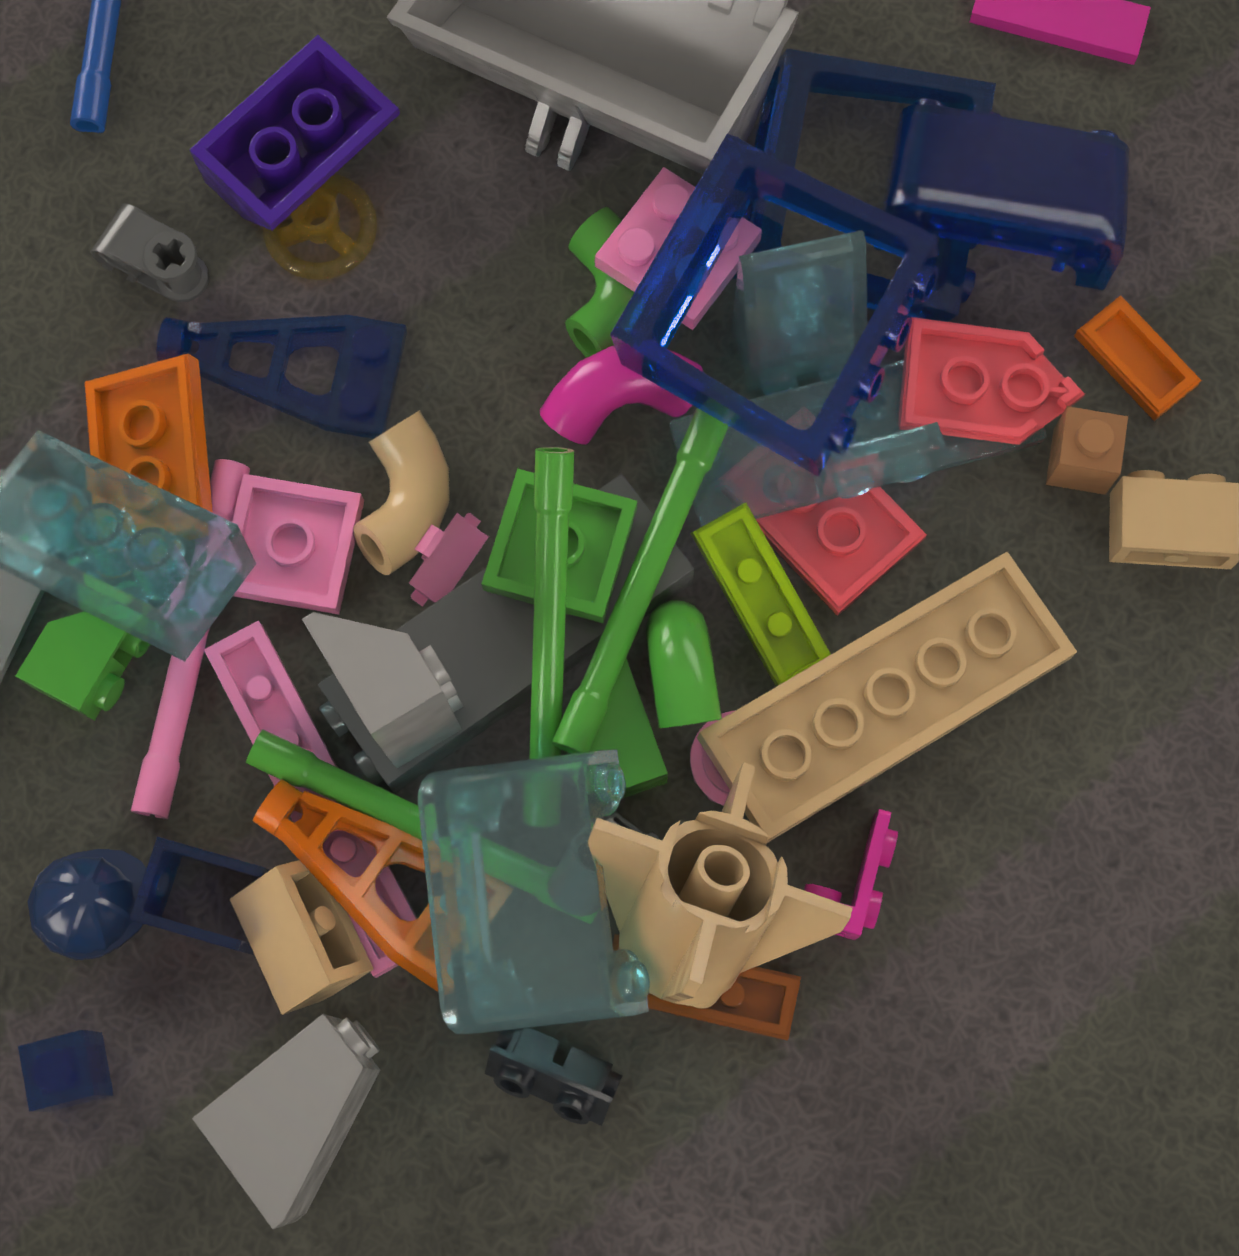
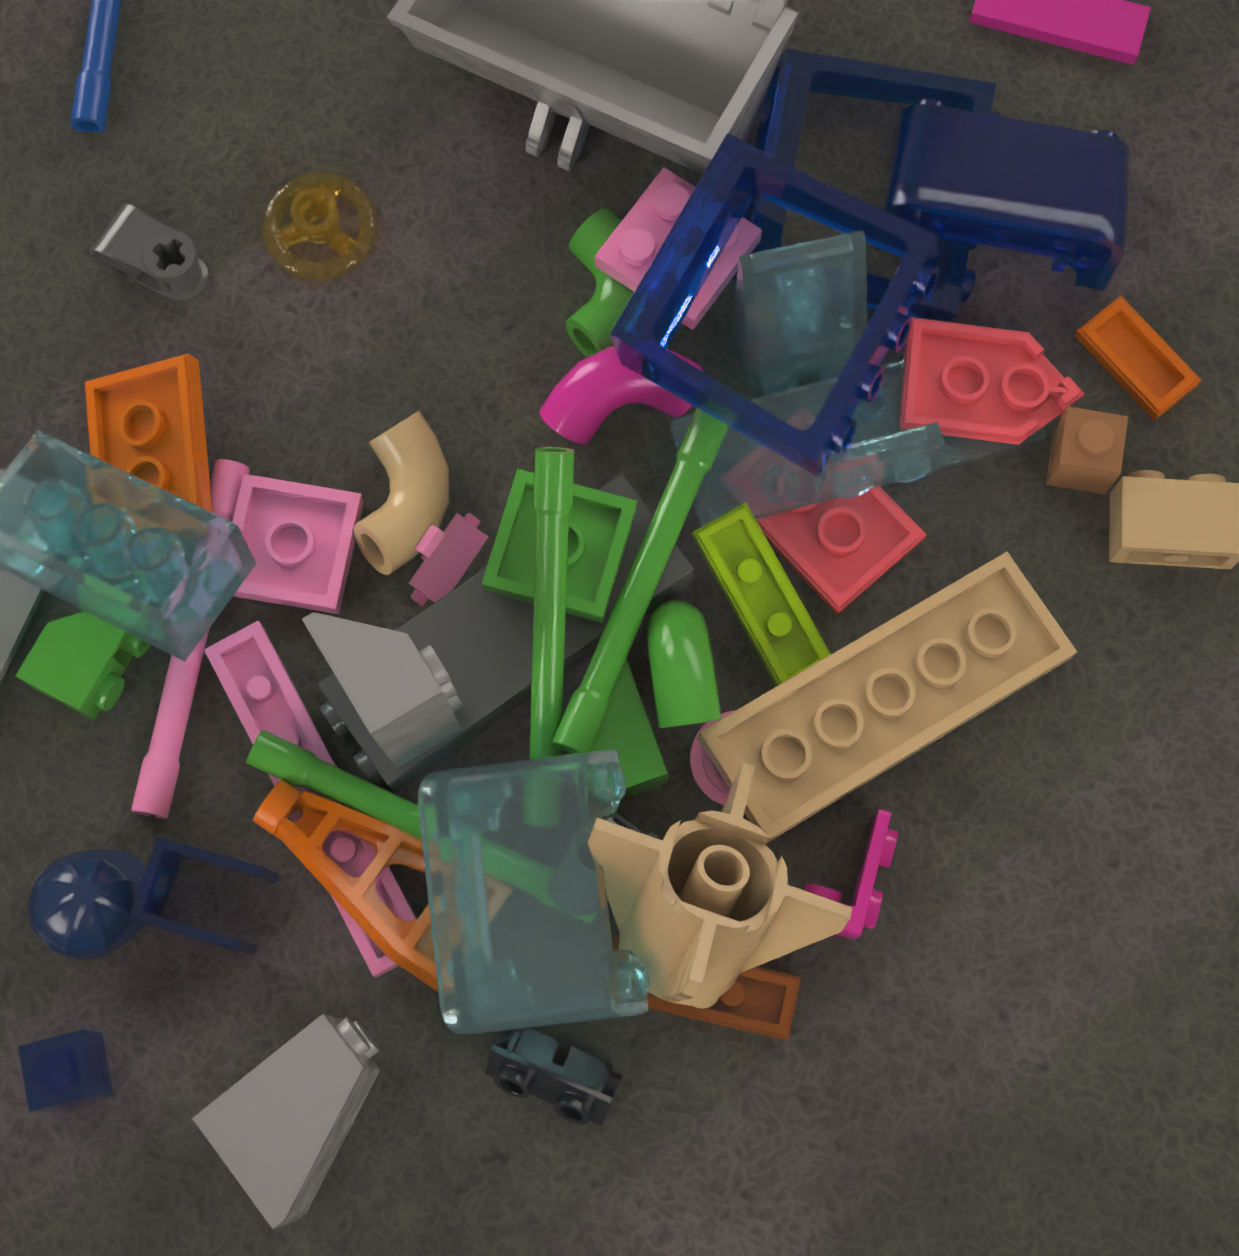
(292, 134): dark purple slope -> none
(299, 936): tan brick -> none
(362, 380): clear blue plate -> none

